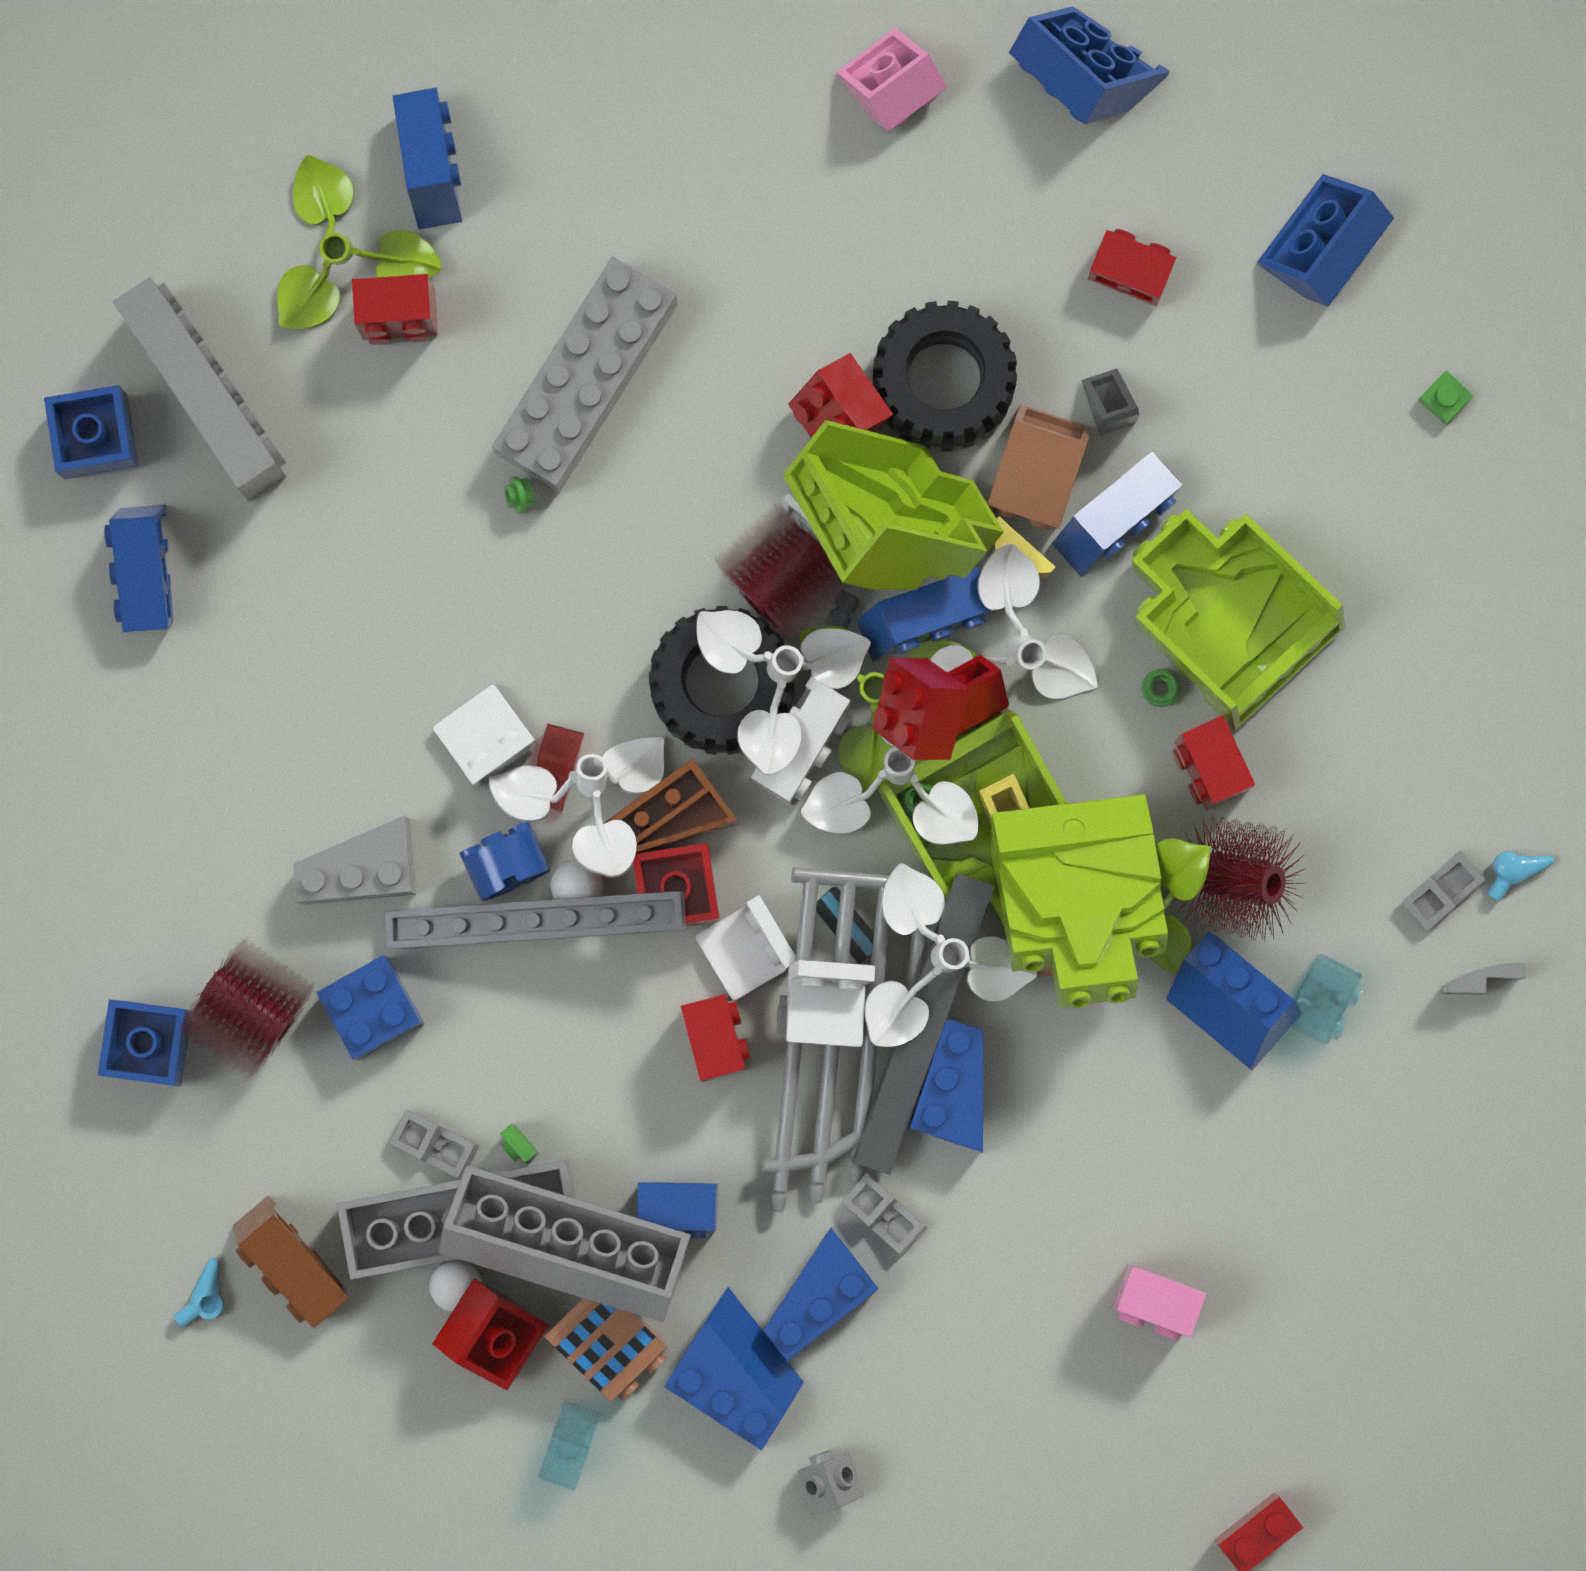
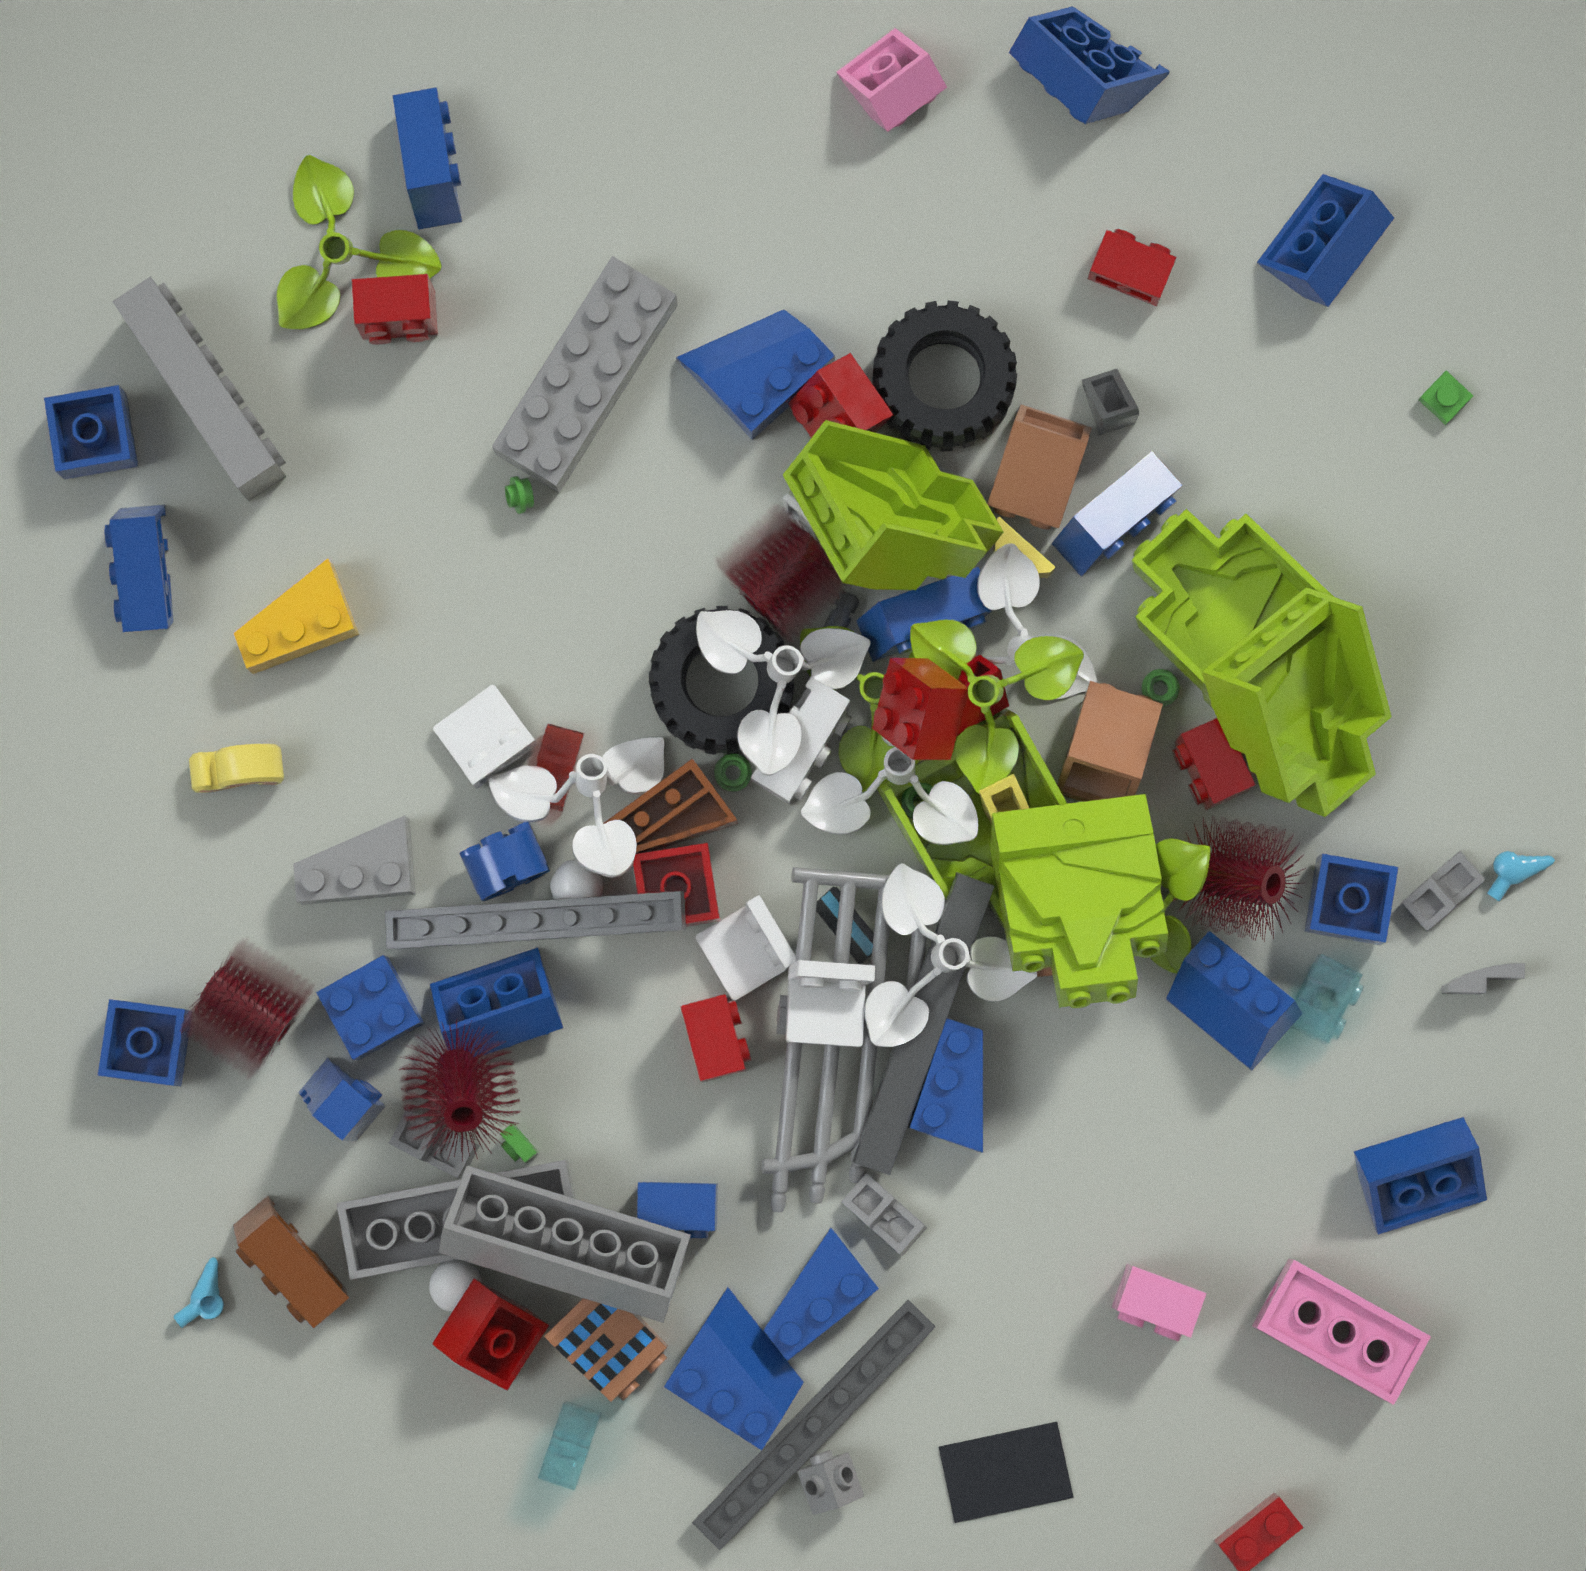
(236, 767): none -> light yellow animal
(298, 622): none -> yellow wedge
(341, 1102): none -> blue wedge
(459, 1090): none -> dark red piece
(505, 996): none -> blue slope
(728, 761): none -> bright green plate
(758, 368): none -> blue wedge
(813, 1424): none -> dark grey plate
(1005, 1472): none -> black piece
(1045, 663): none -> lime plant
(1108, 744): none -> nougat slope
(1303, 700): none -> lime panel
(1351, 899): none -> blue brick
(1366, 1323): none -> bright pink brick
(1421, 1175): none -> blue slope

